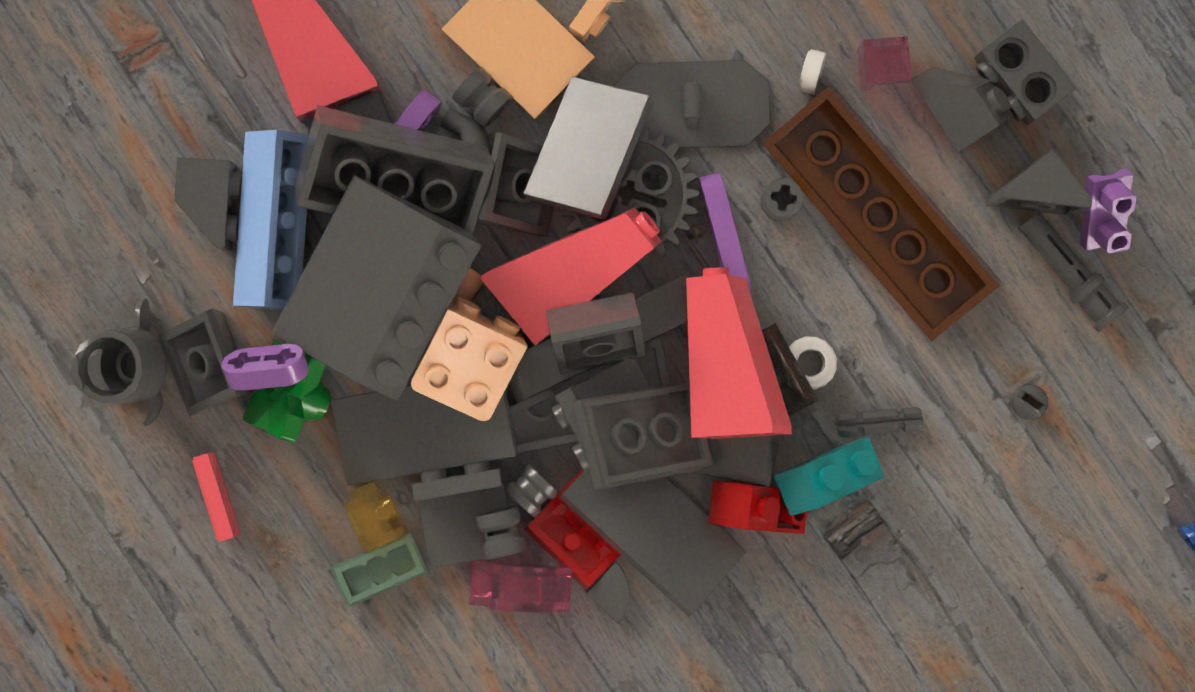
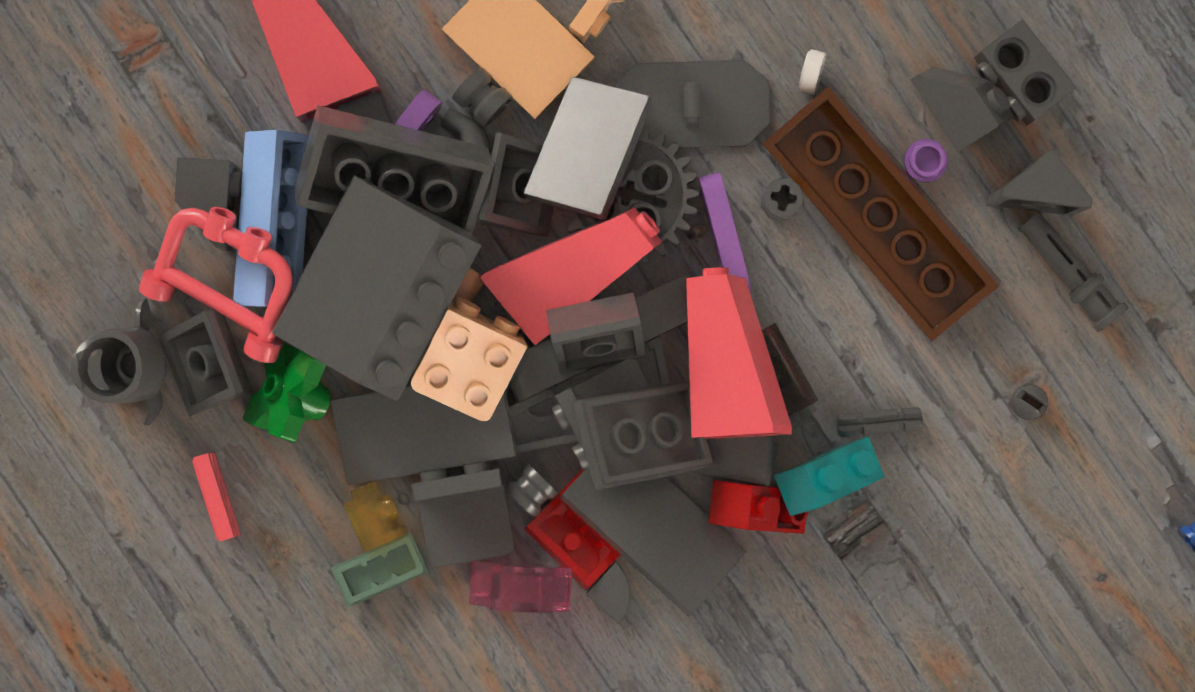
(253, 246): none -> coral bar
(265, 367): medium lavender beam -> none
(502, 543): dark grey wheel -> none
(827, 354): white piece -> none
(884, 62): clear pink panel -> none
(925, 160): none -> medium lavender plate
(1107, 219): medium lavender hips -> none

